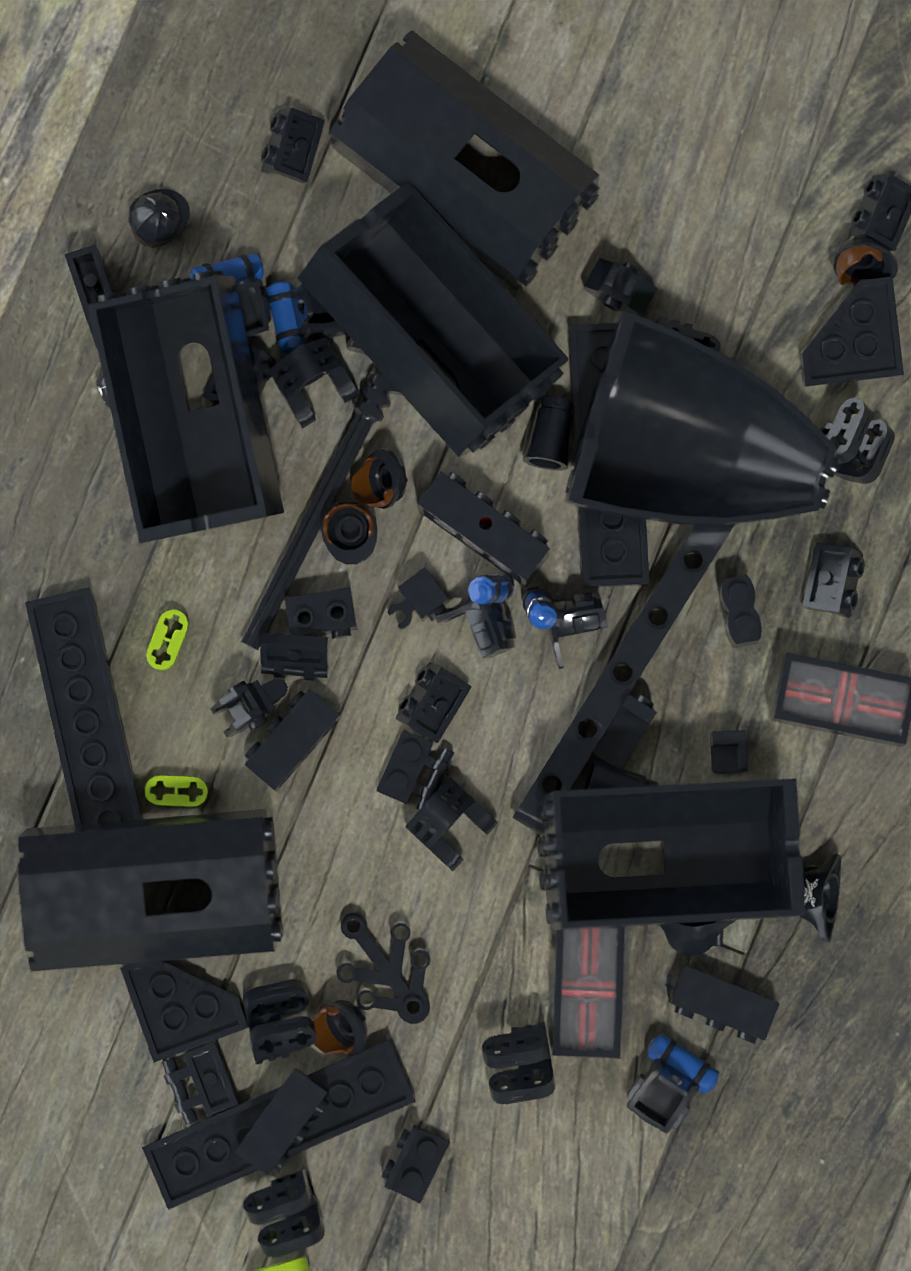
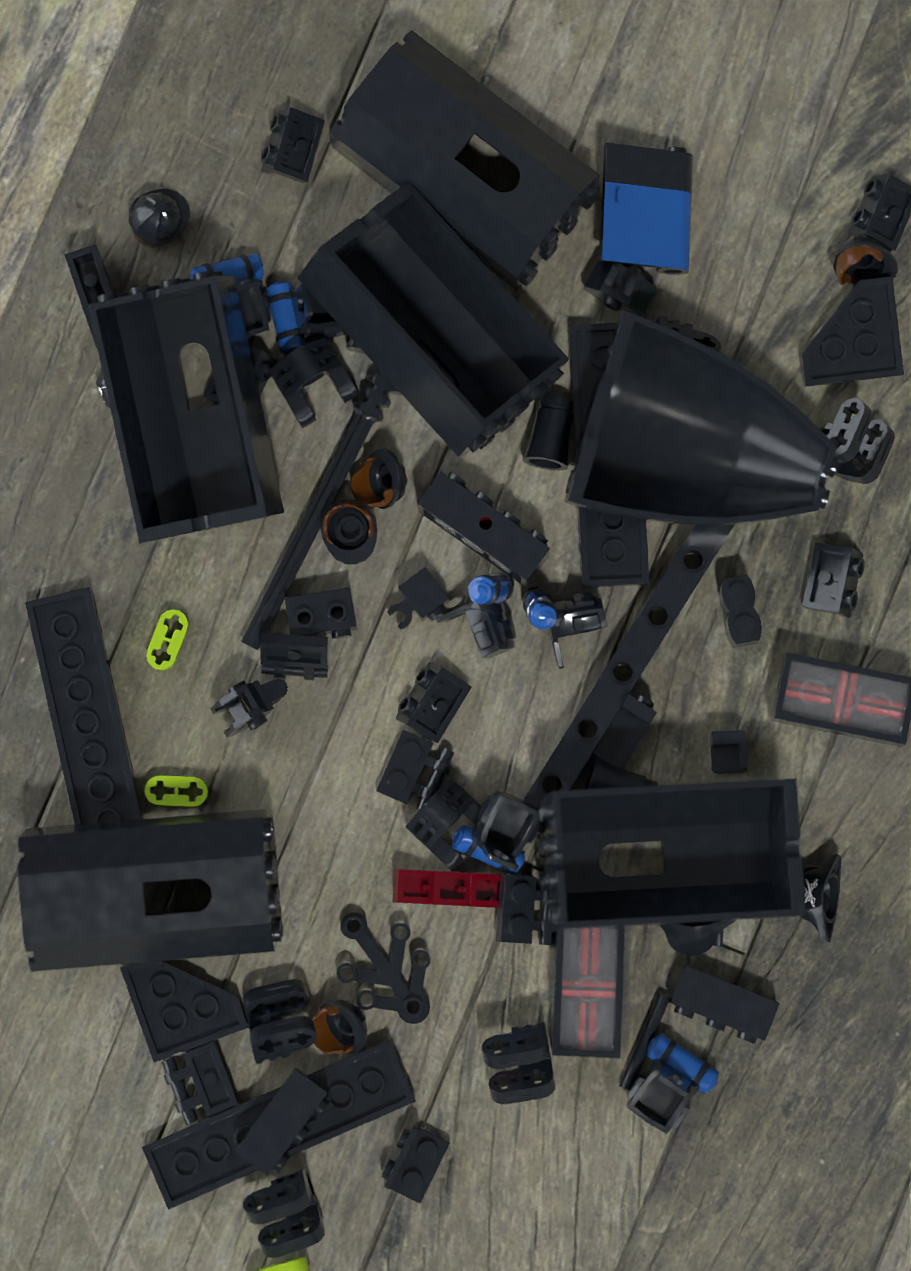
(291, 739): black brick -> none
(446, 888): none -> dark red slope
(501, 832): none -> black piece
(516, 911): none -> black plate
(647, 207): none -> blue door
(648, 1033): none -> black bar

